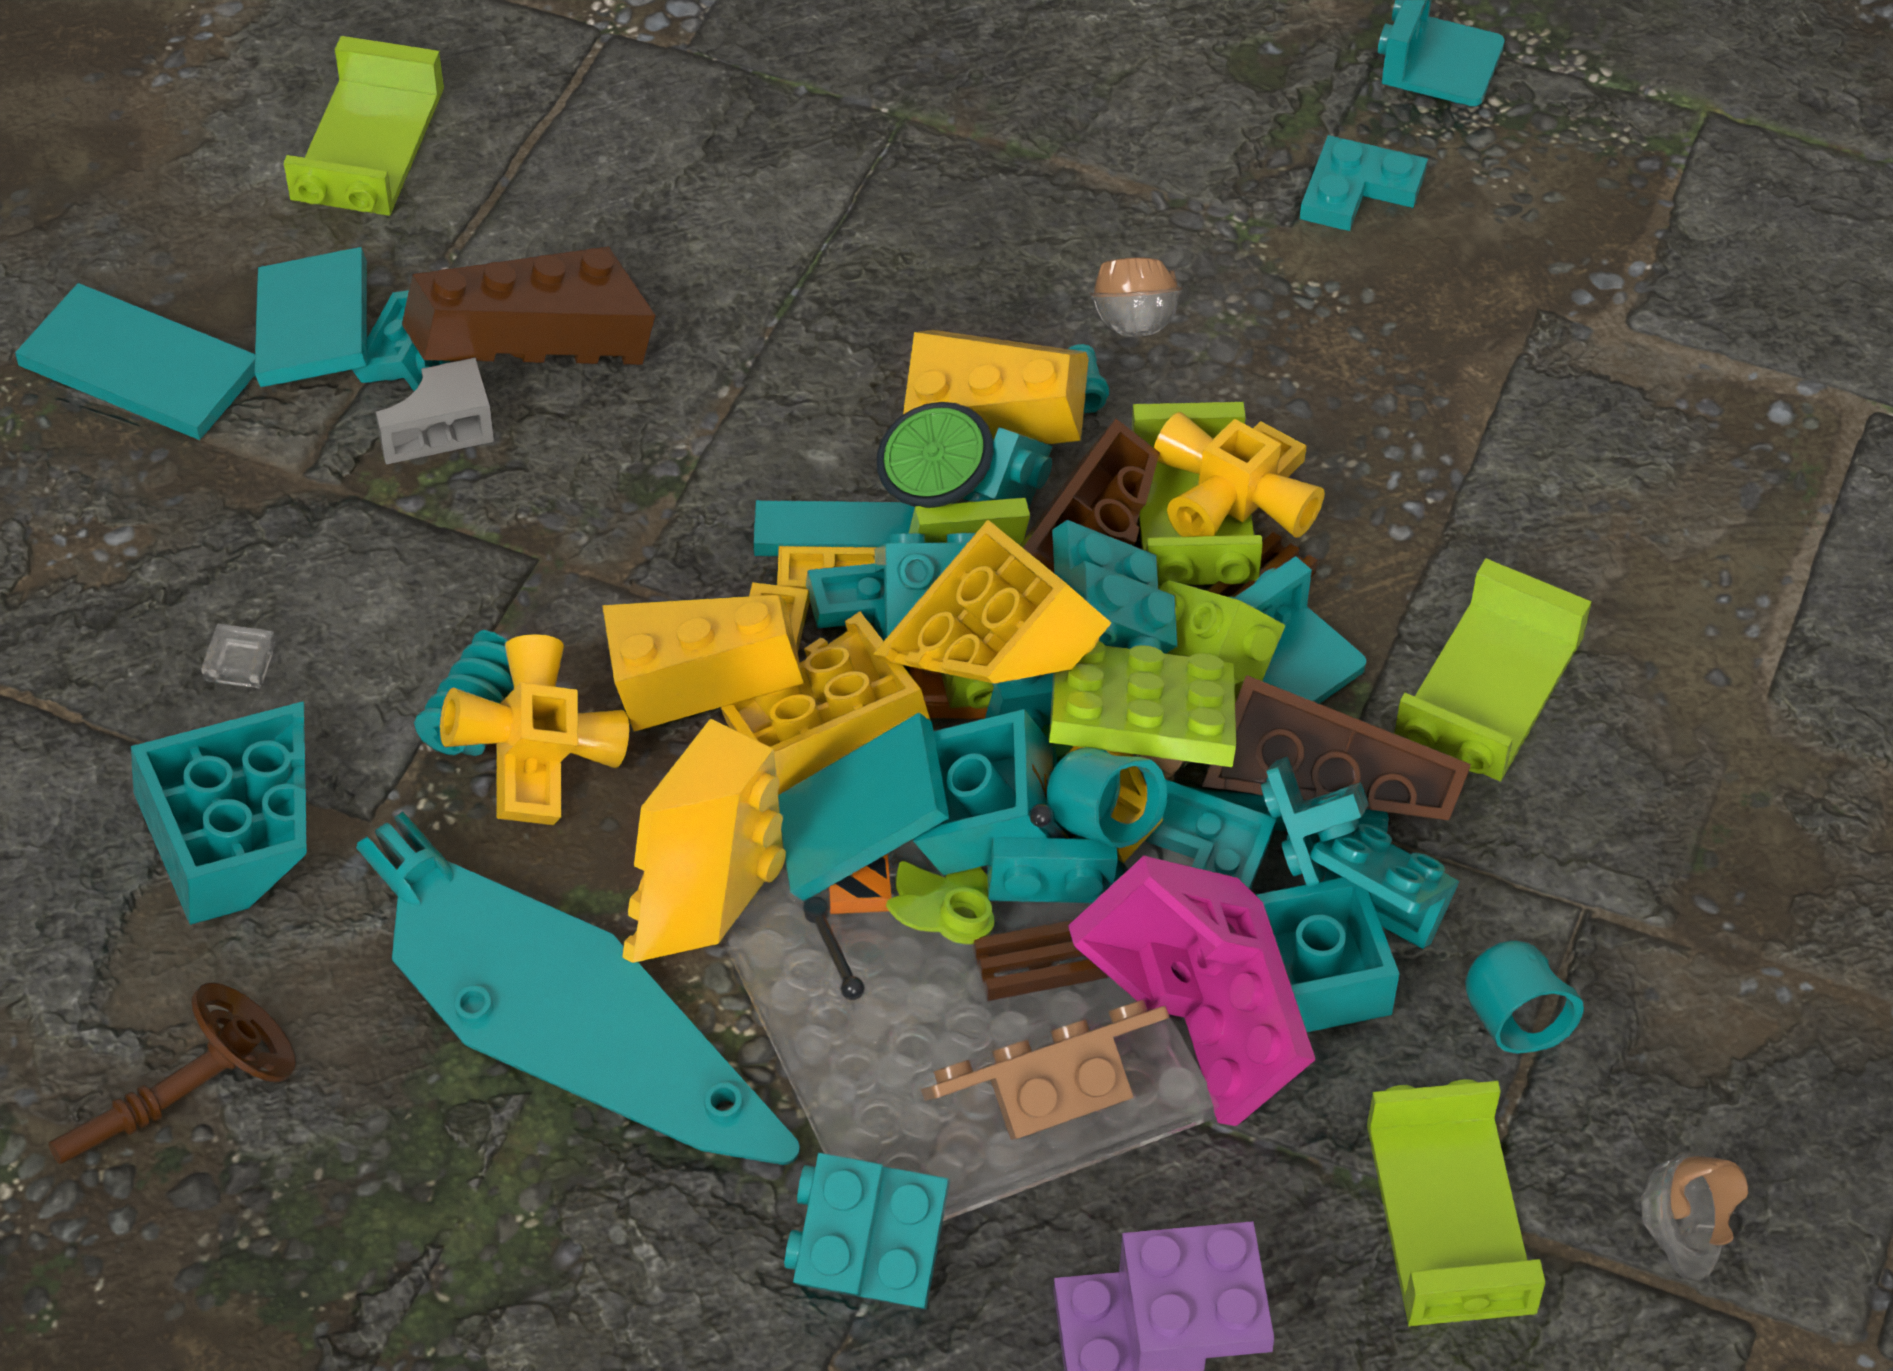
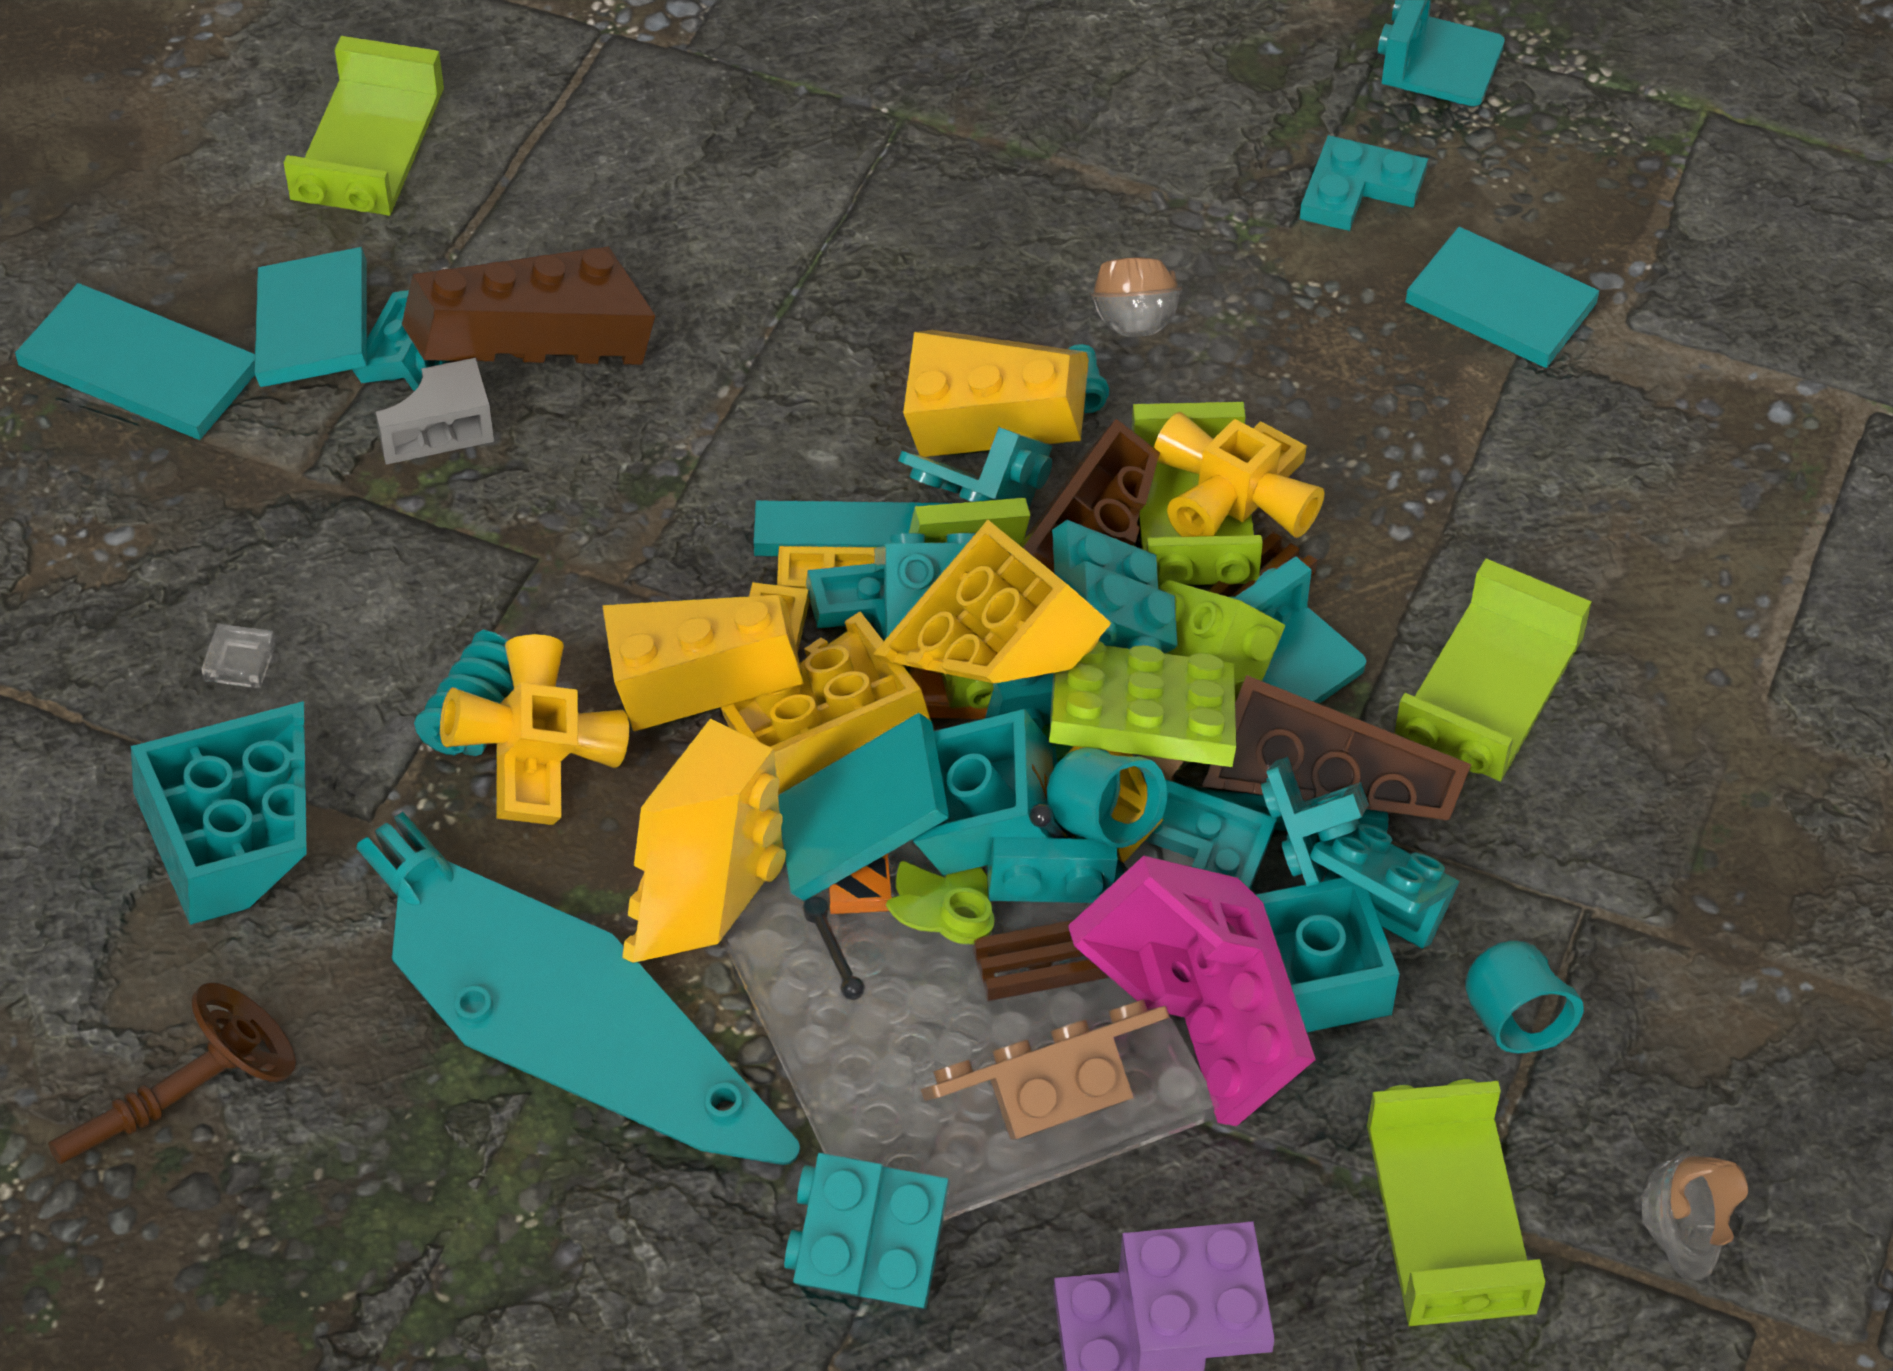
(935, 454): bright green wheel -> none
(1502, 296): none -> teal tile

